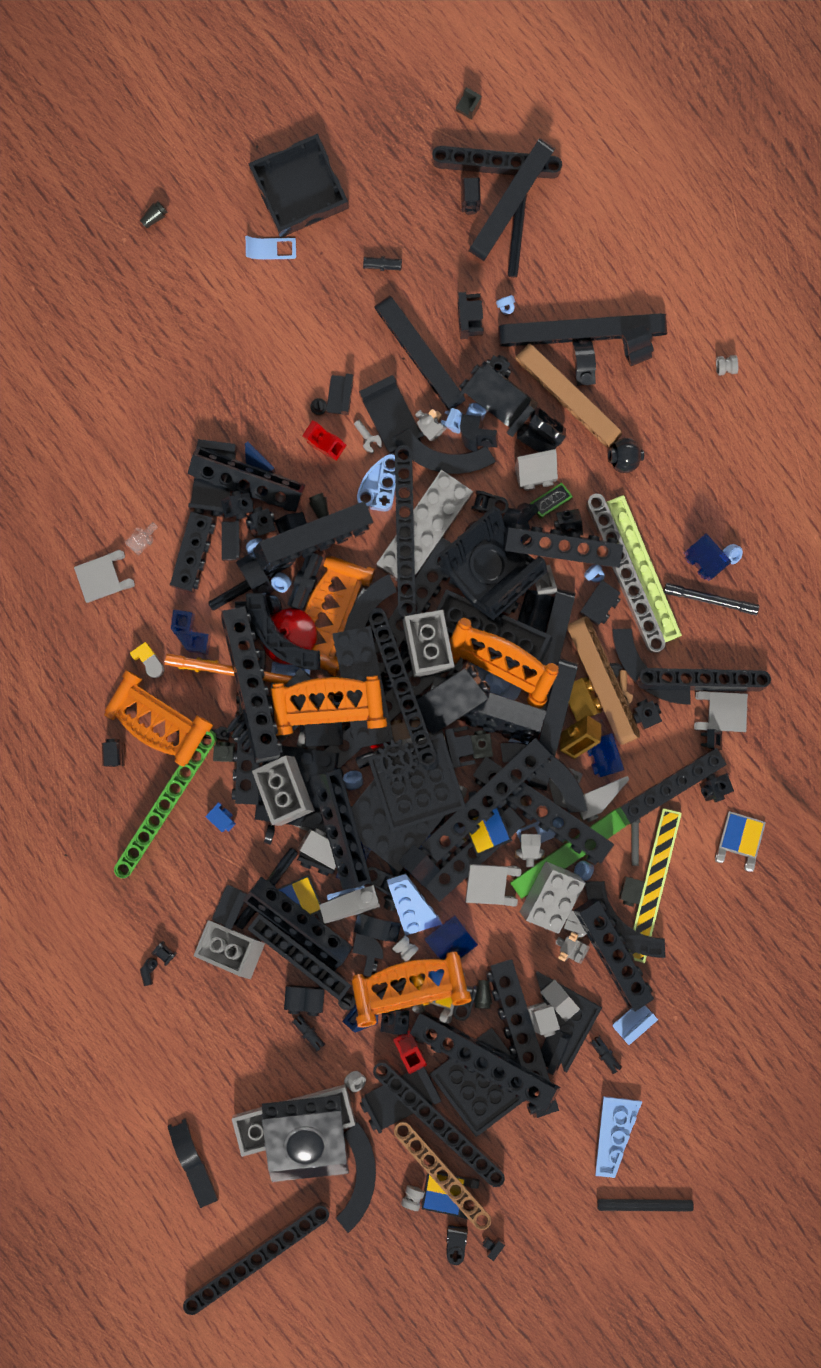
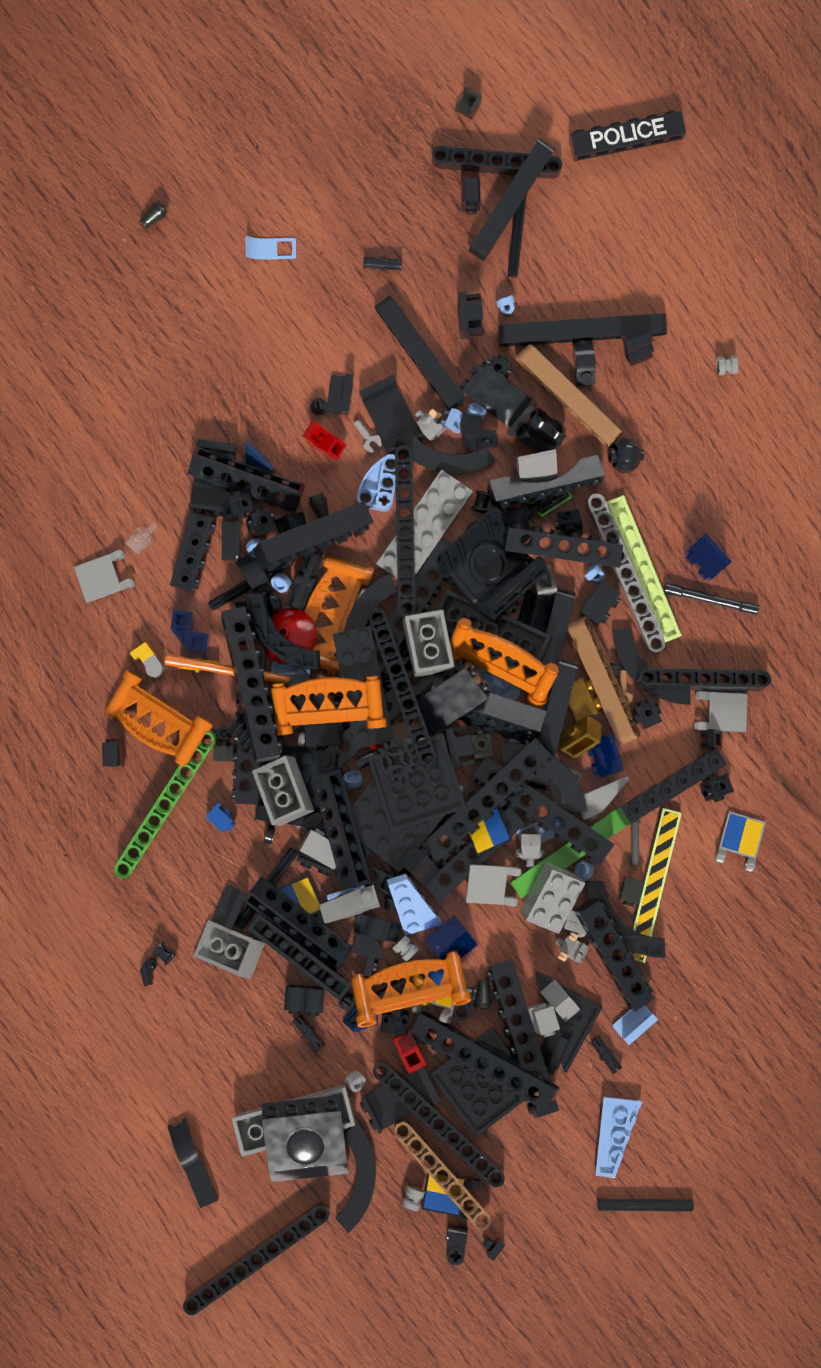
(298, 186): black tile -> none
(508, 491): none -> arch
(627, 136): none -> black brick
(733, 552): light blue tile -> none

